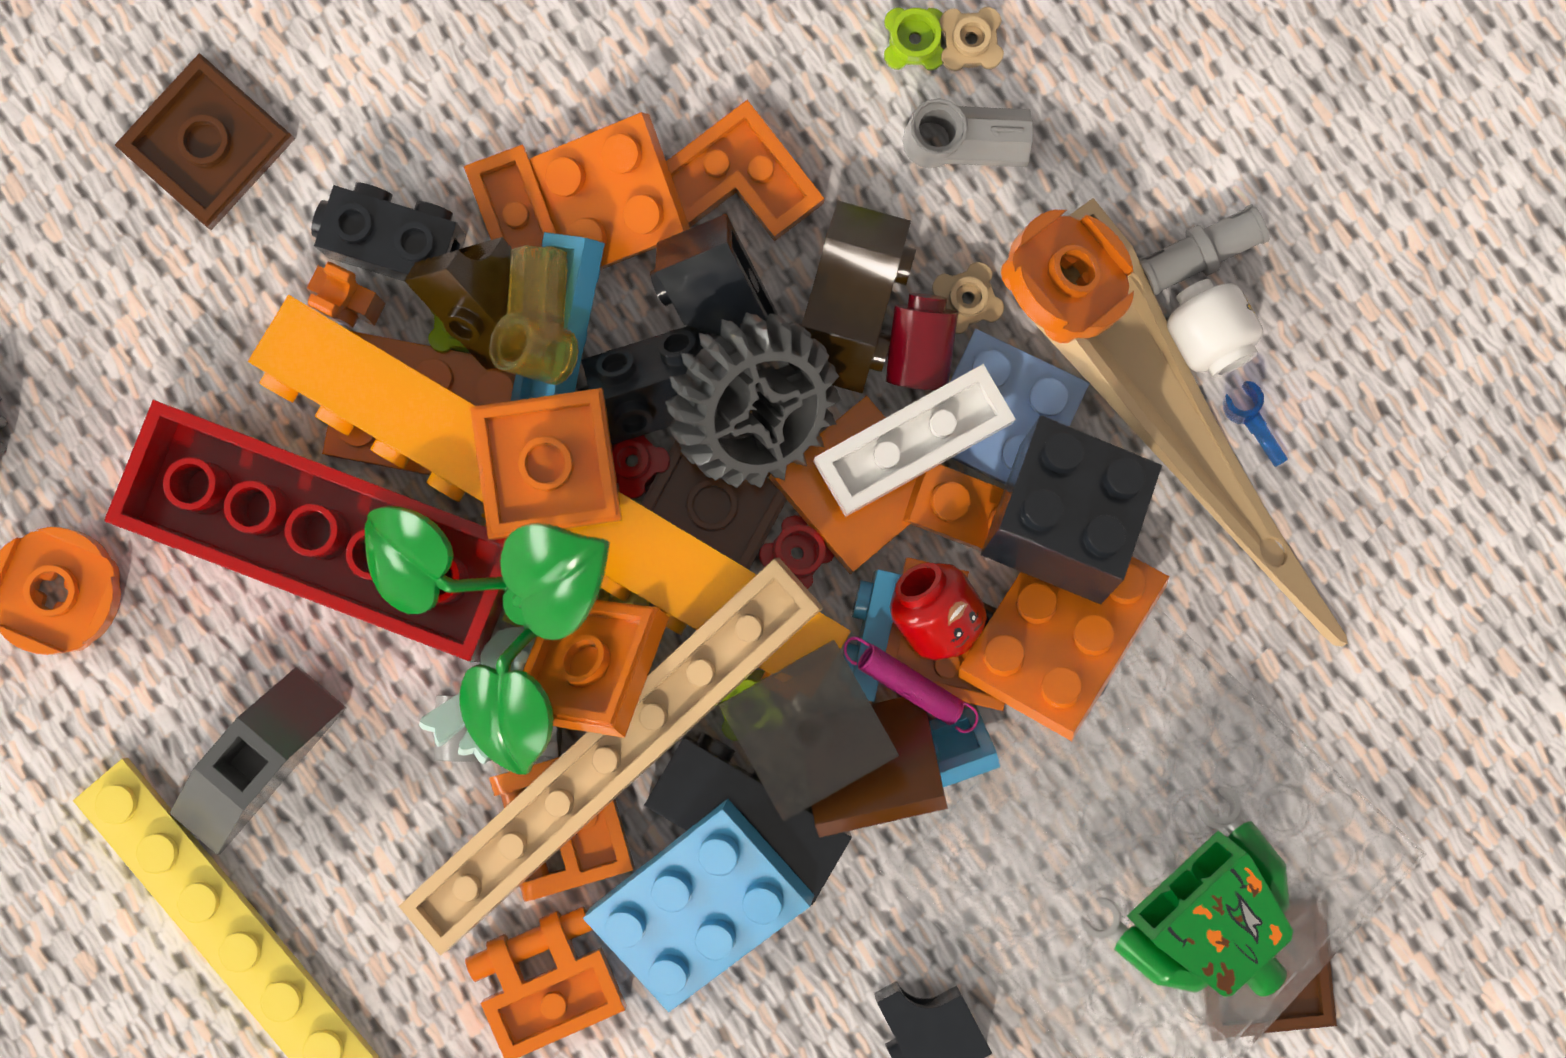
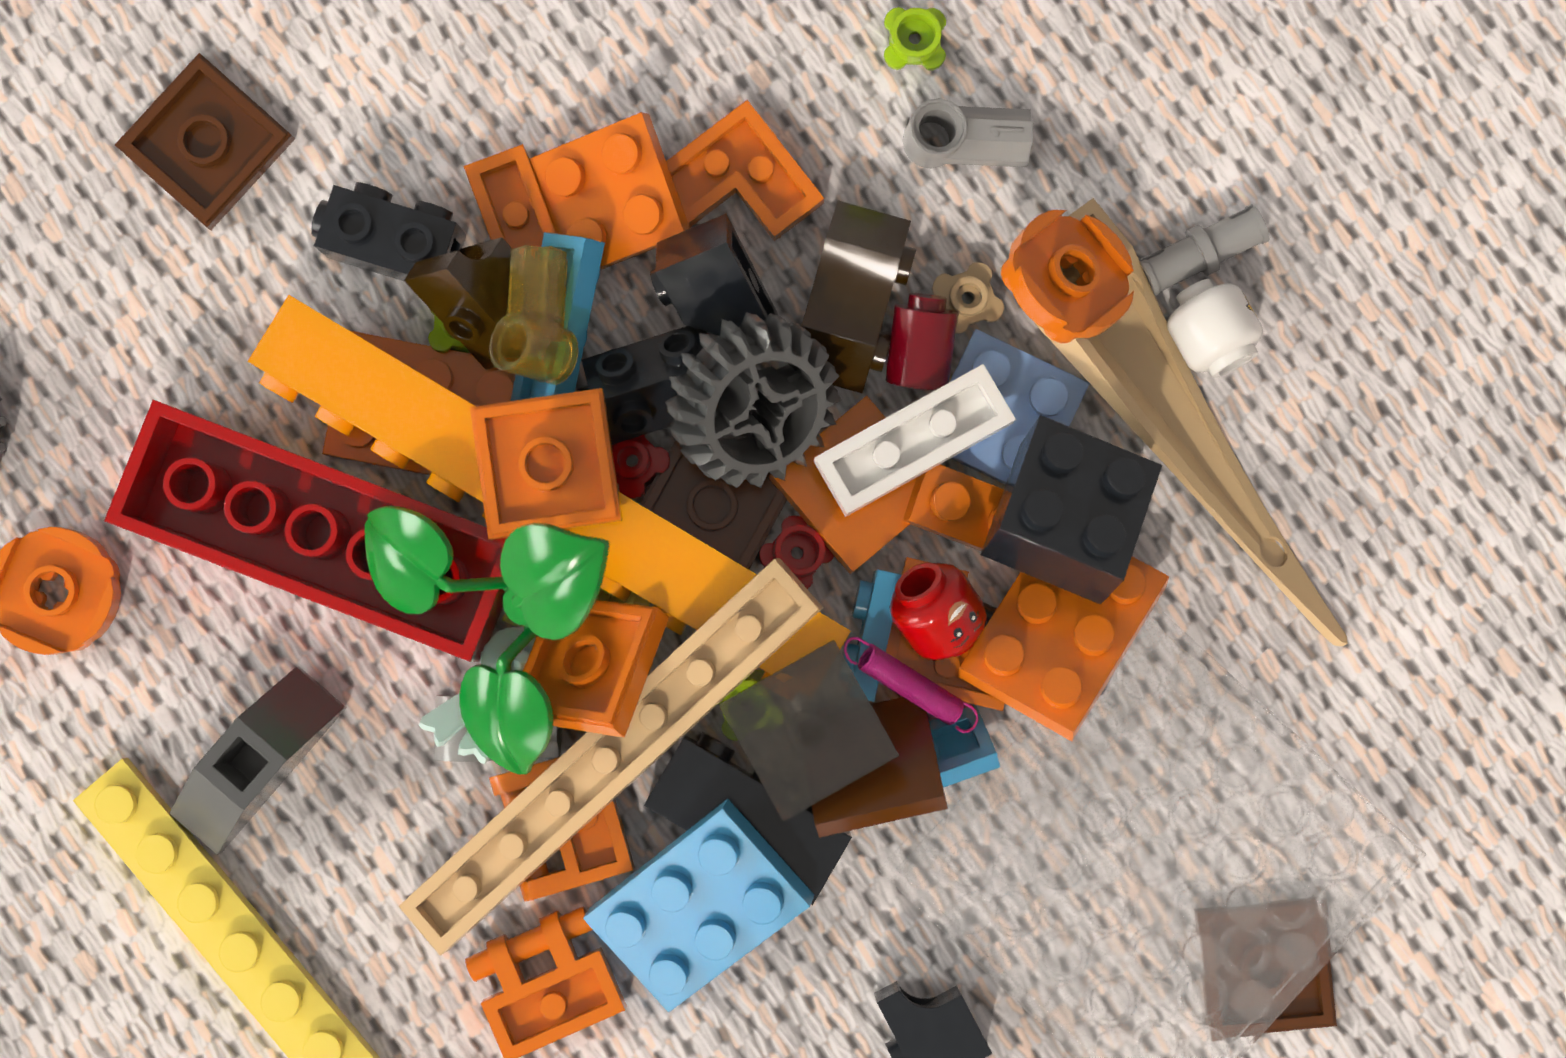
(341, 297): orange plate -> none
(962, 54): tan plate -> none
(1213, 916): green torso -> none
(1255, 422): clear blue hand -> none

